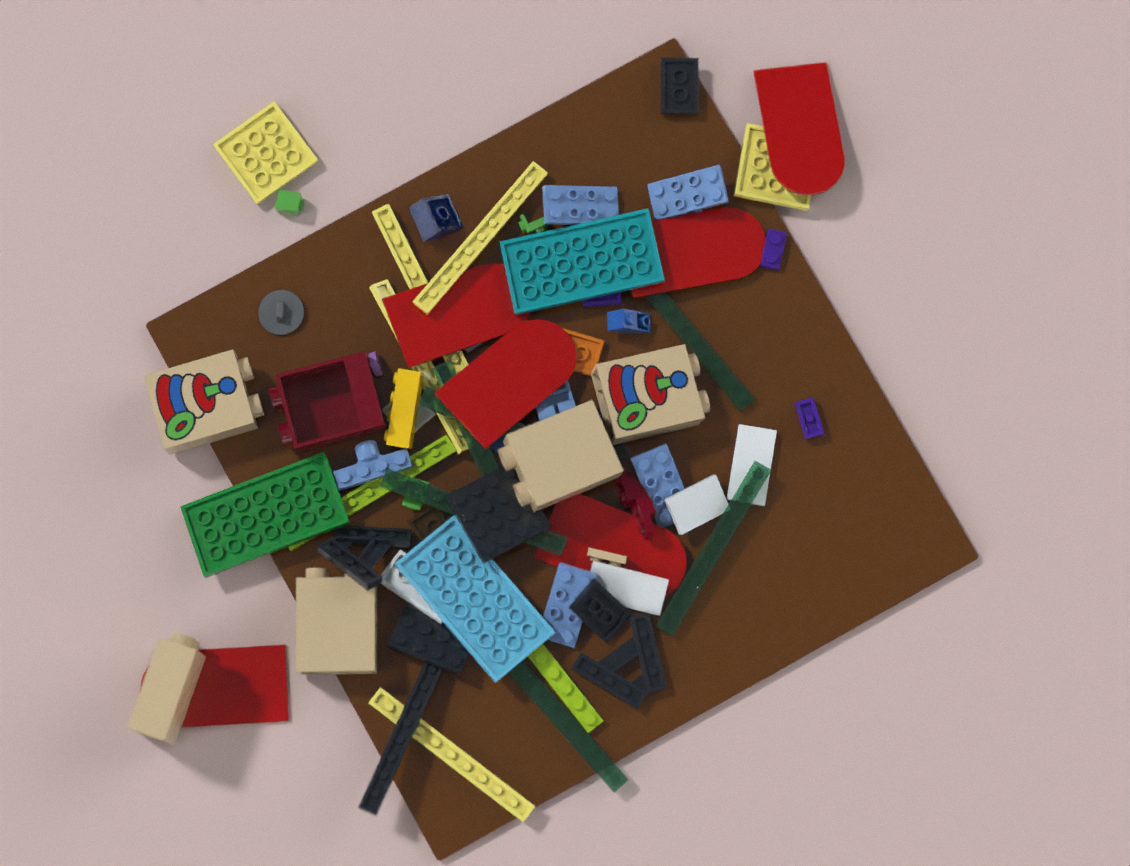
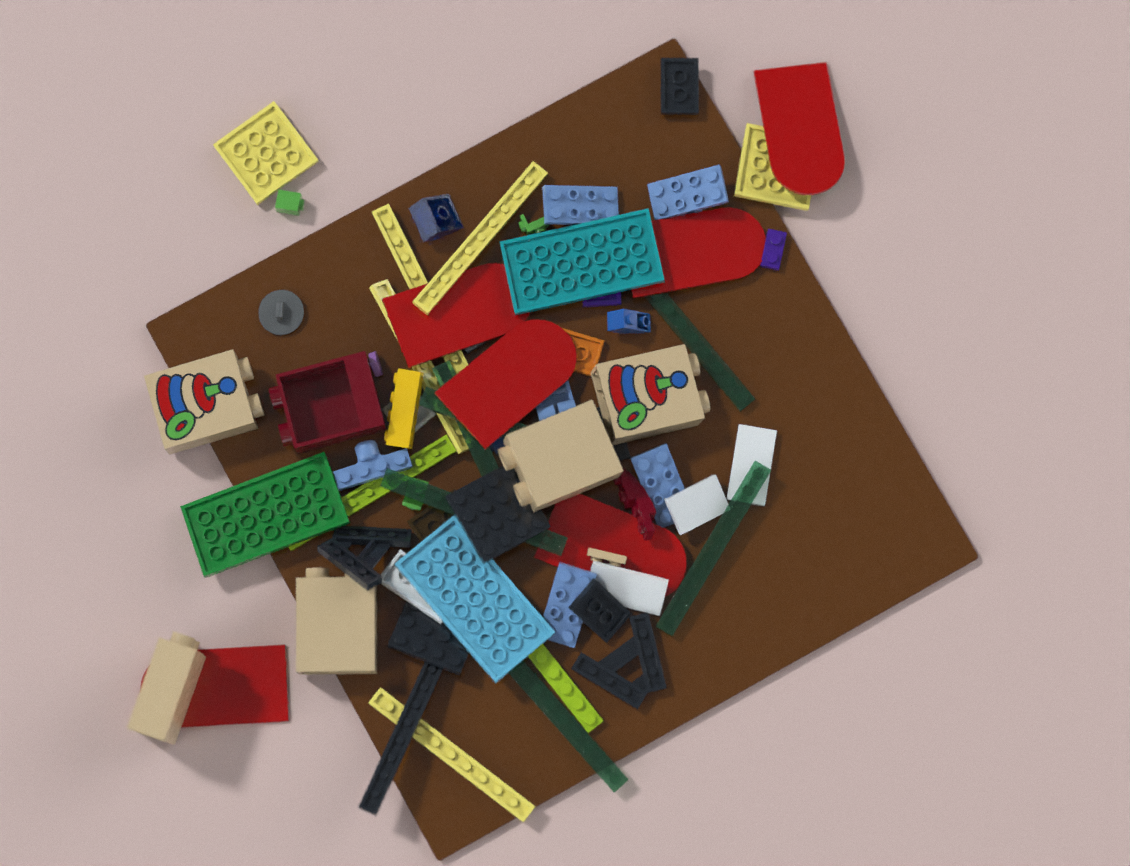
(809, 418): dark purple plate -> none

